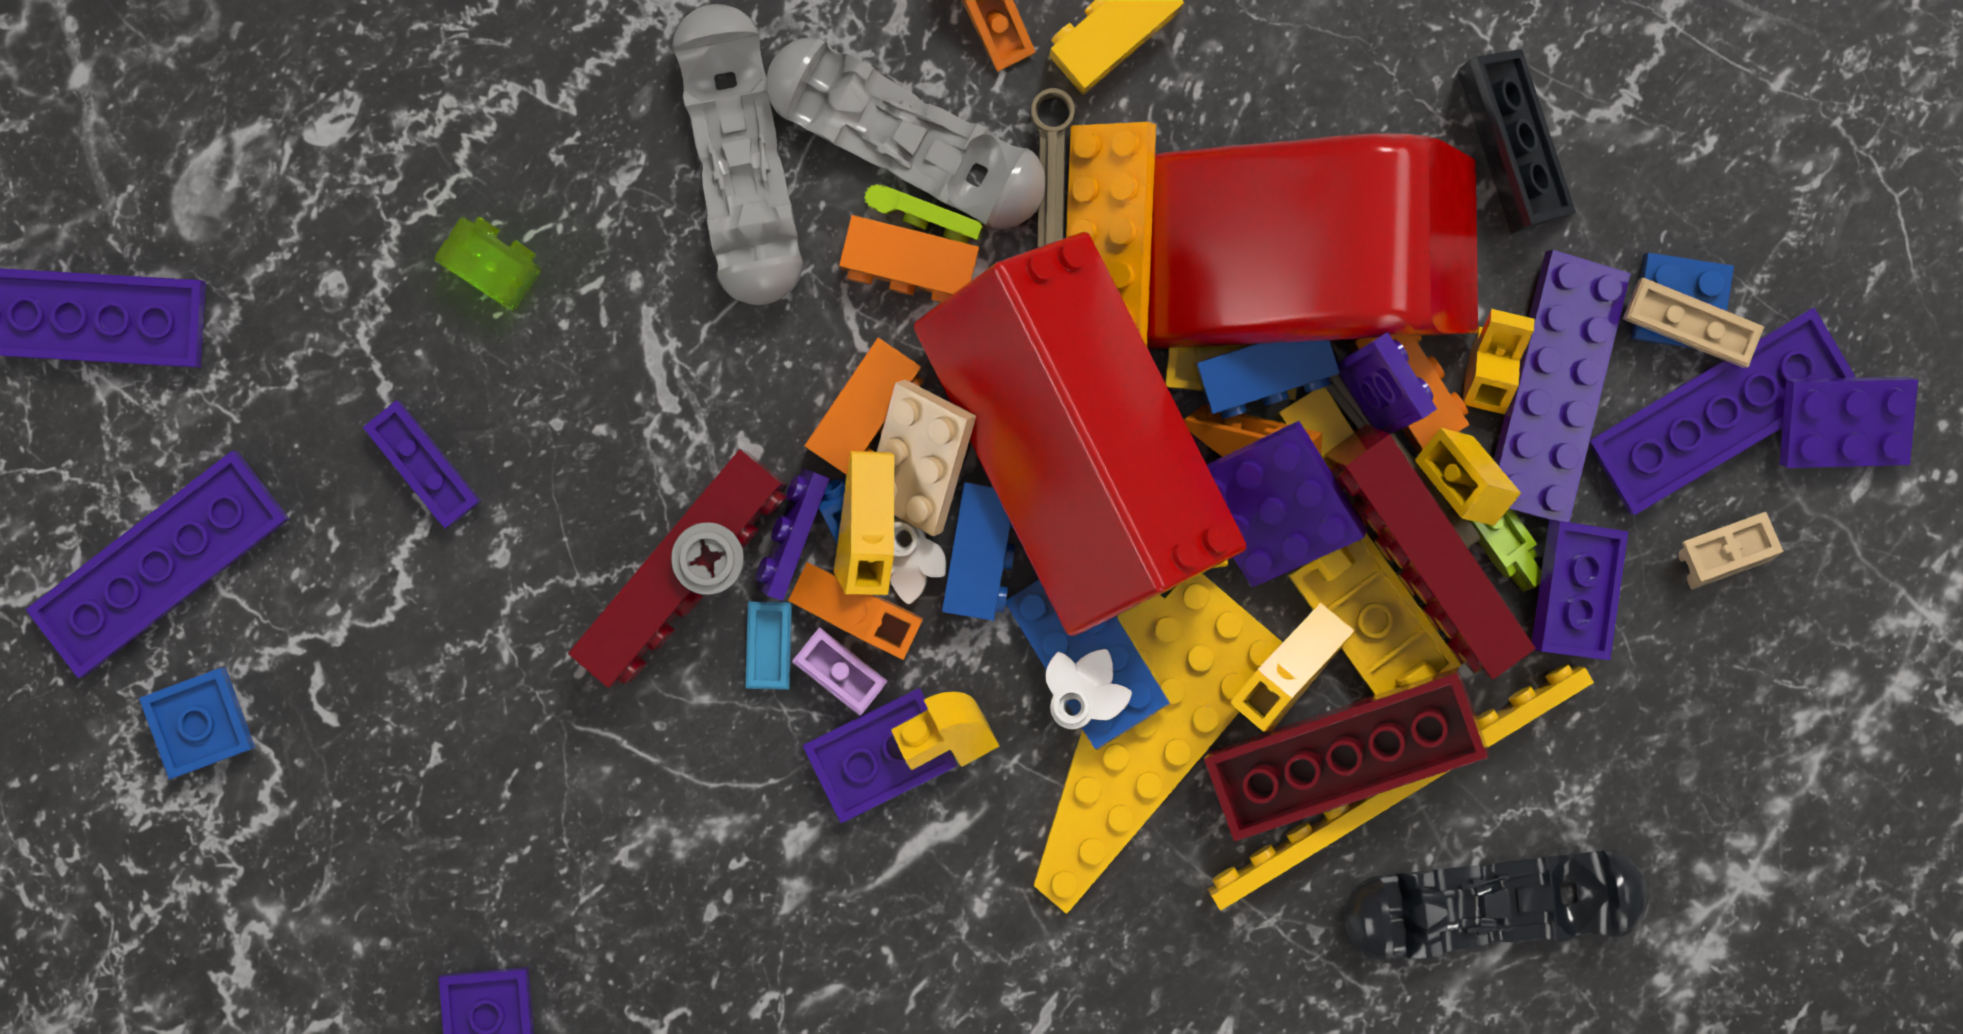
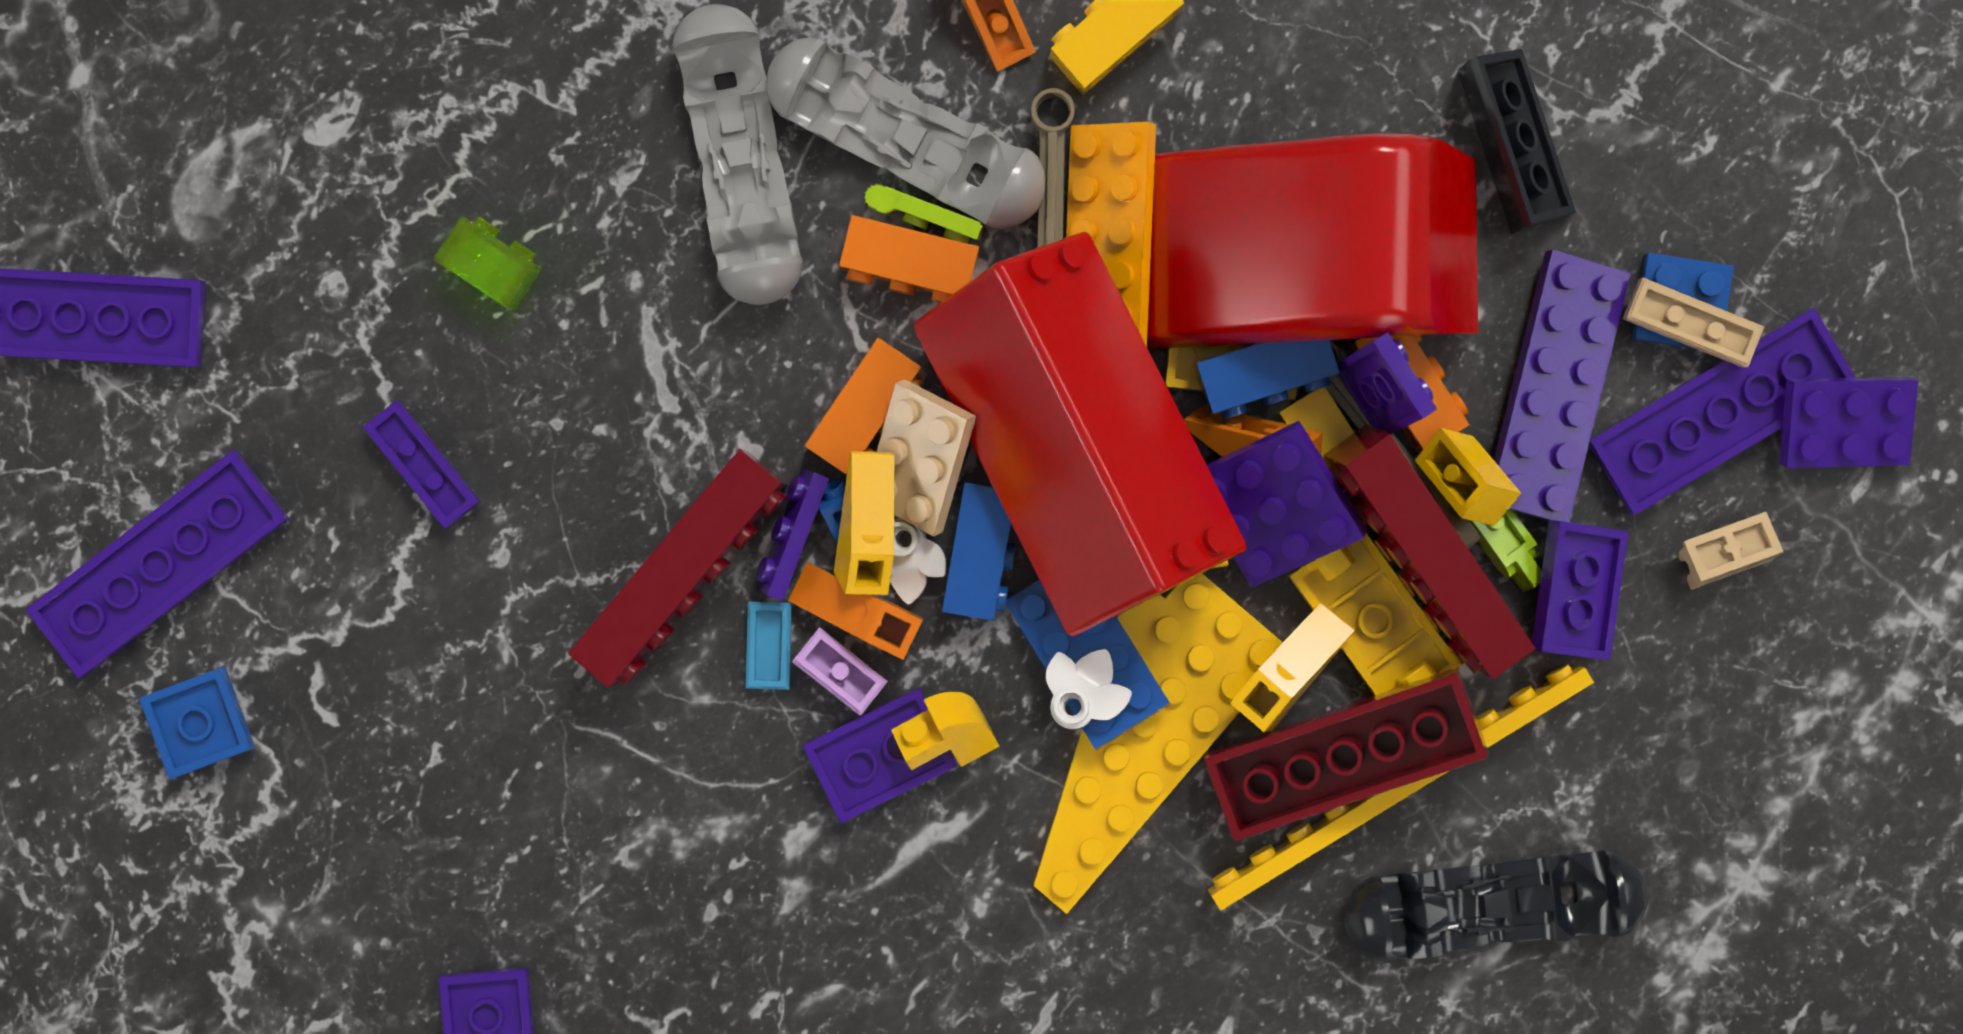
(689, 547): light grey gear -> none
(1495, 361): yellow brick -> none

